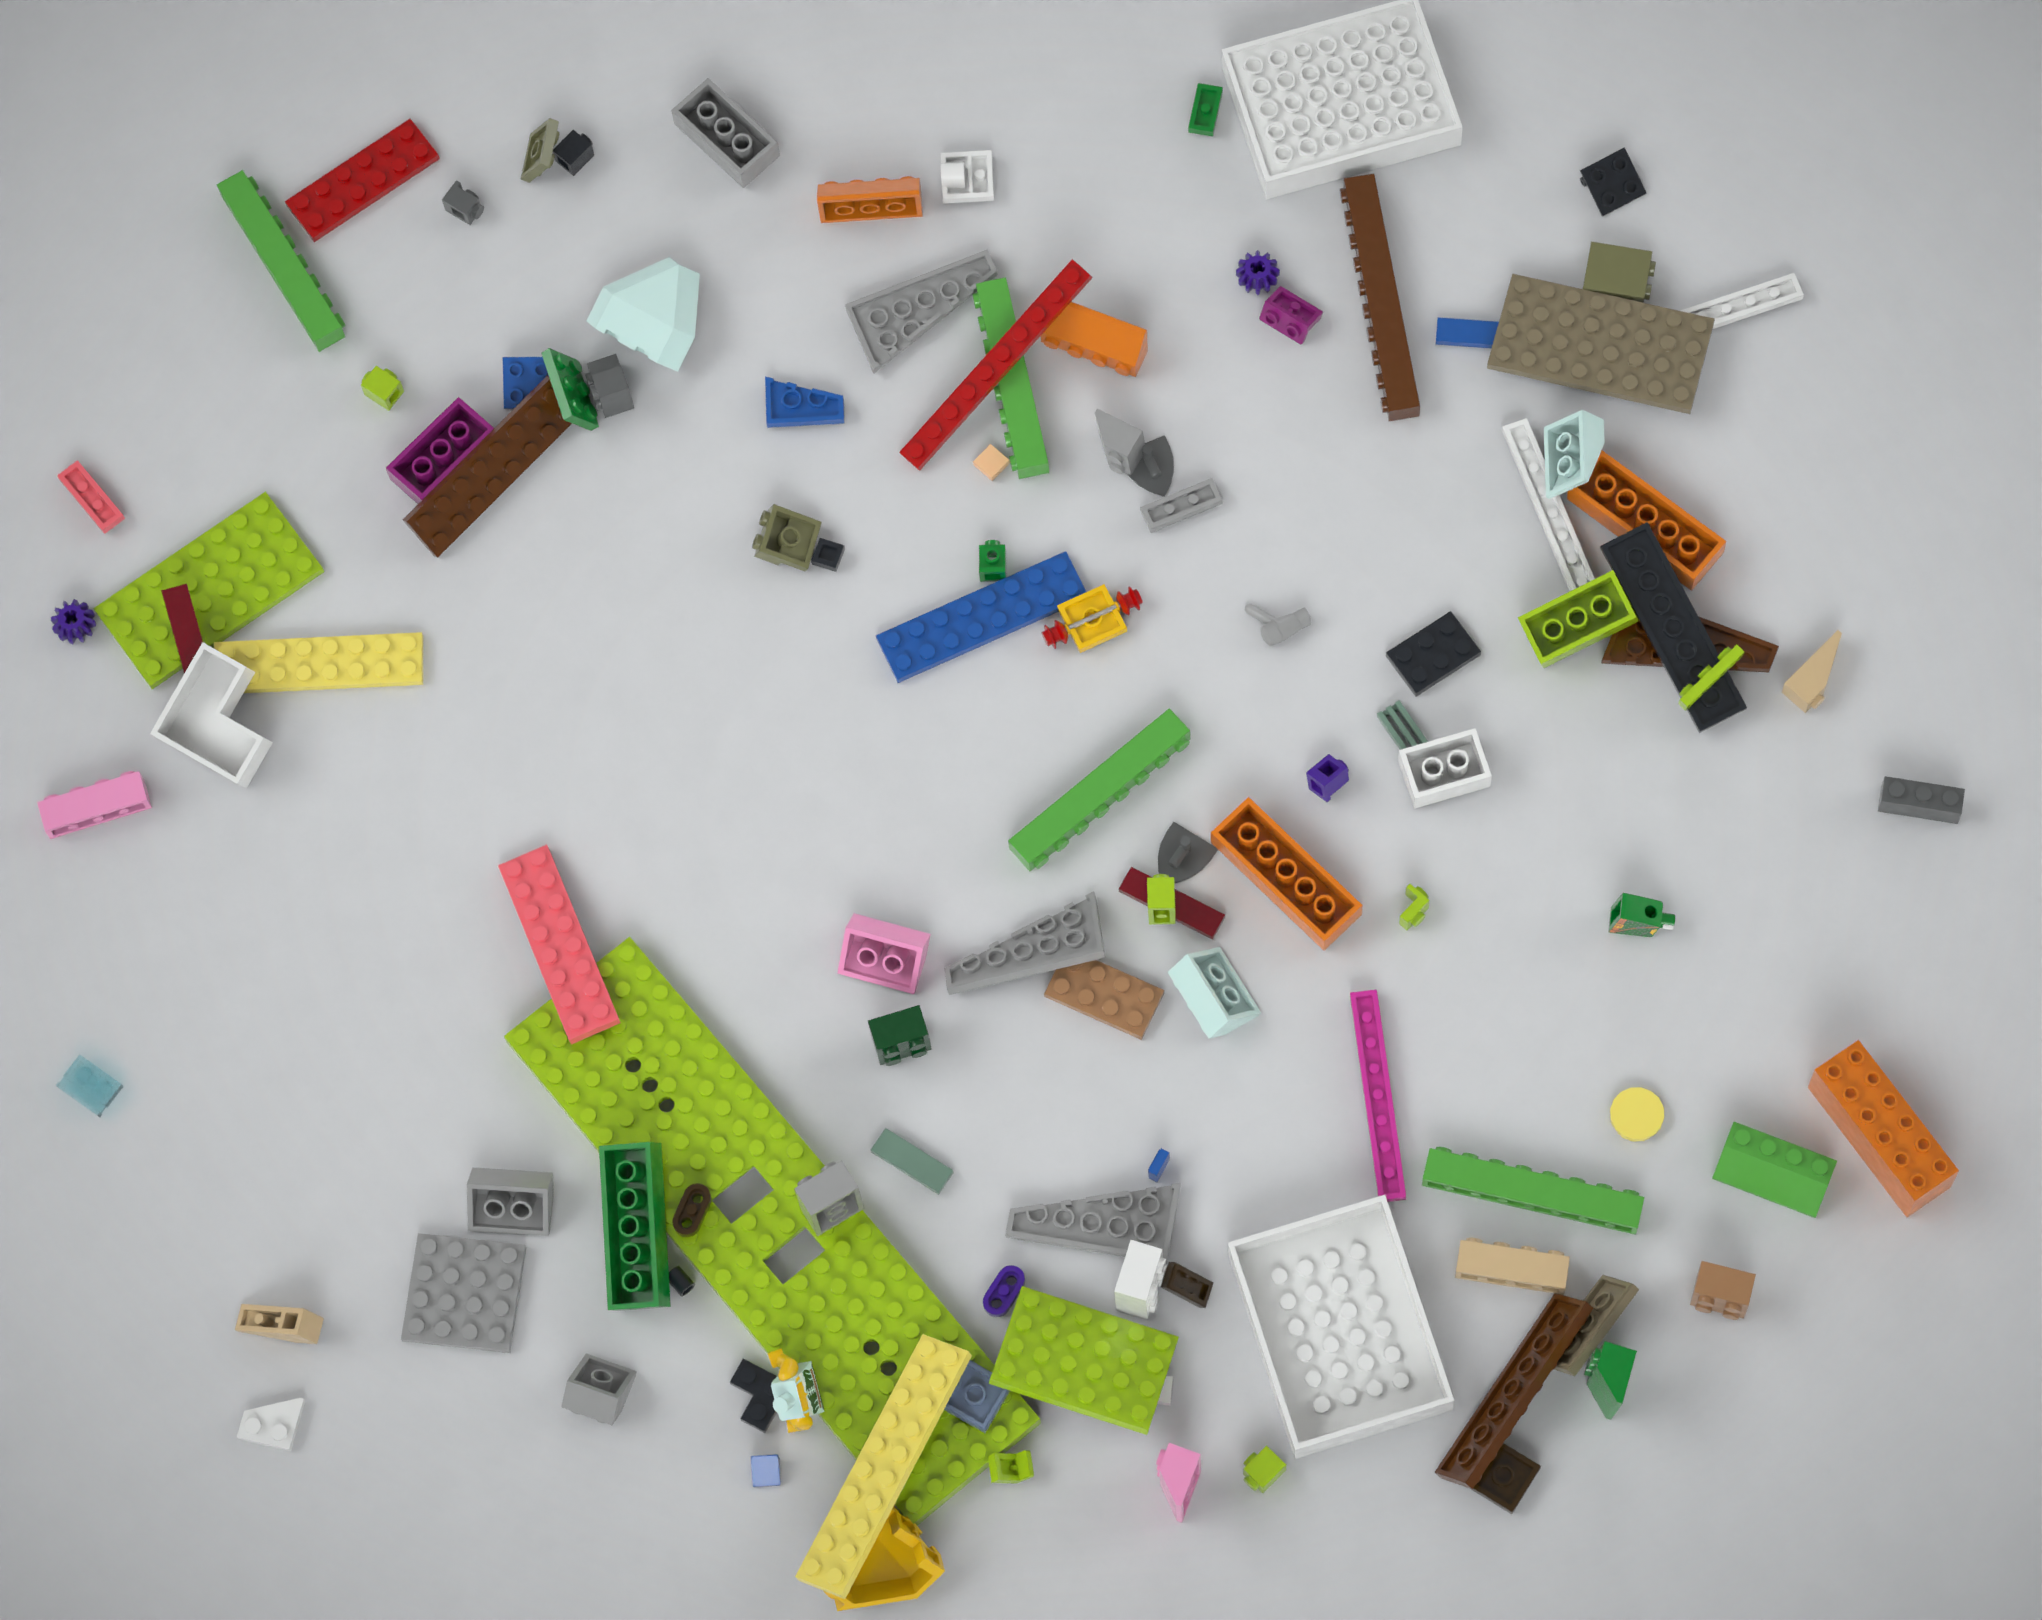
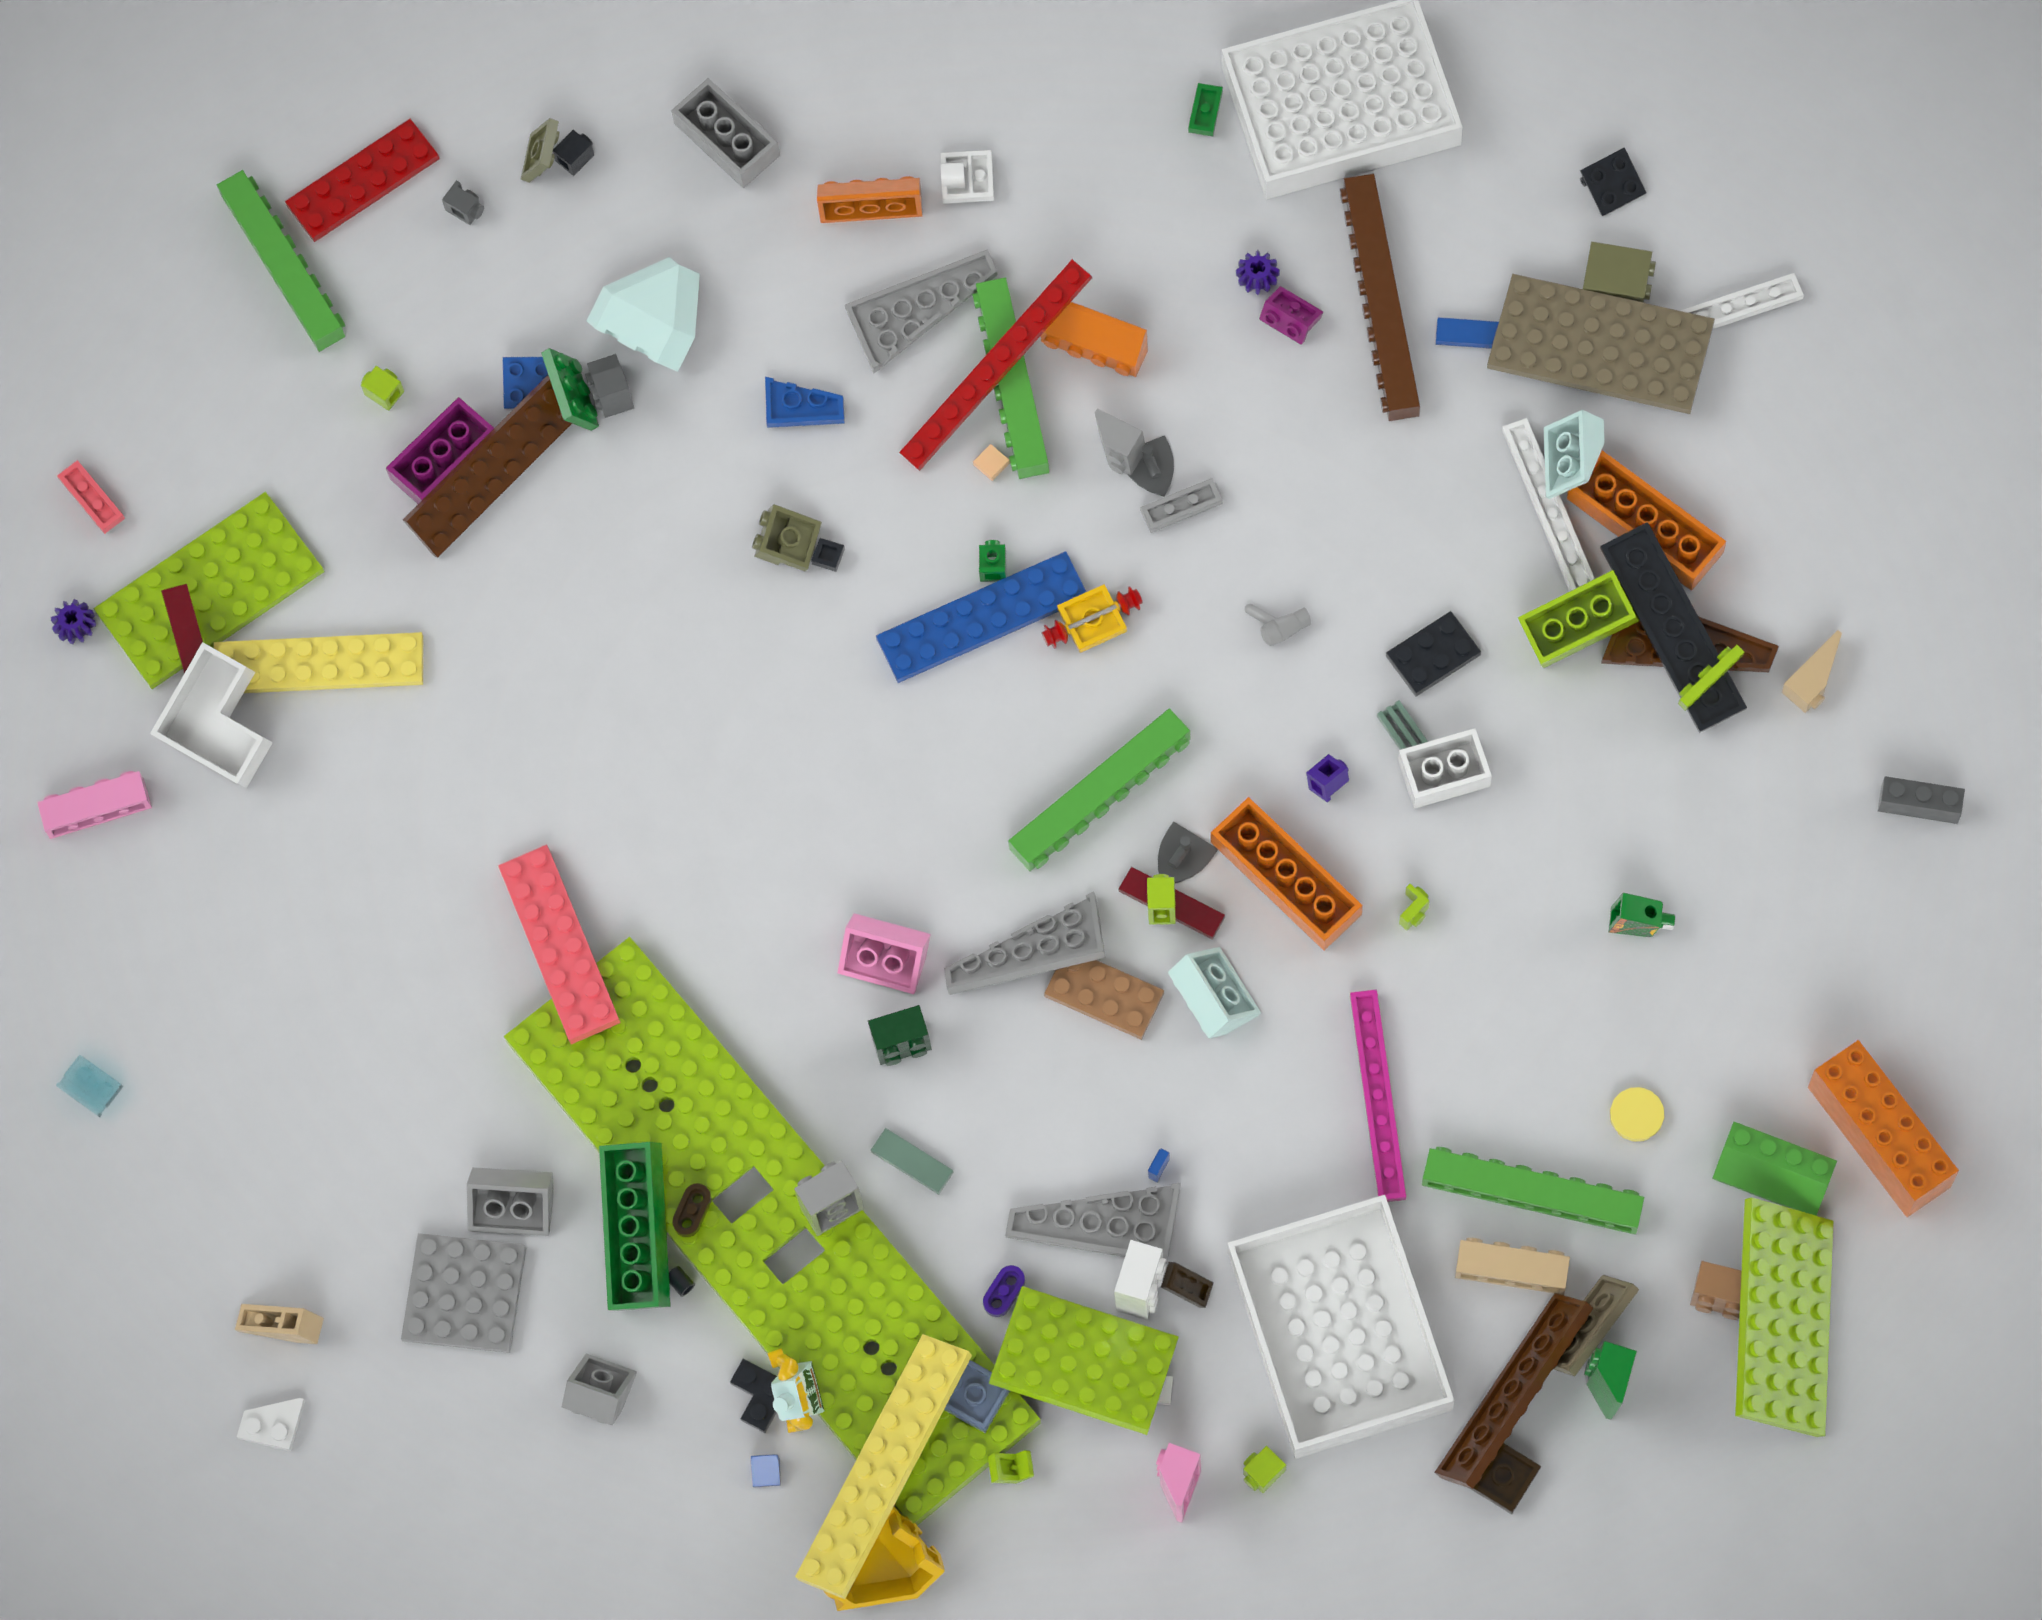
(1784, 1318): none -> lime plate

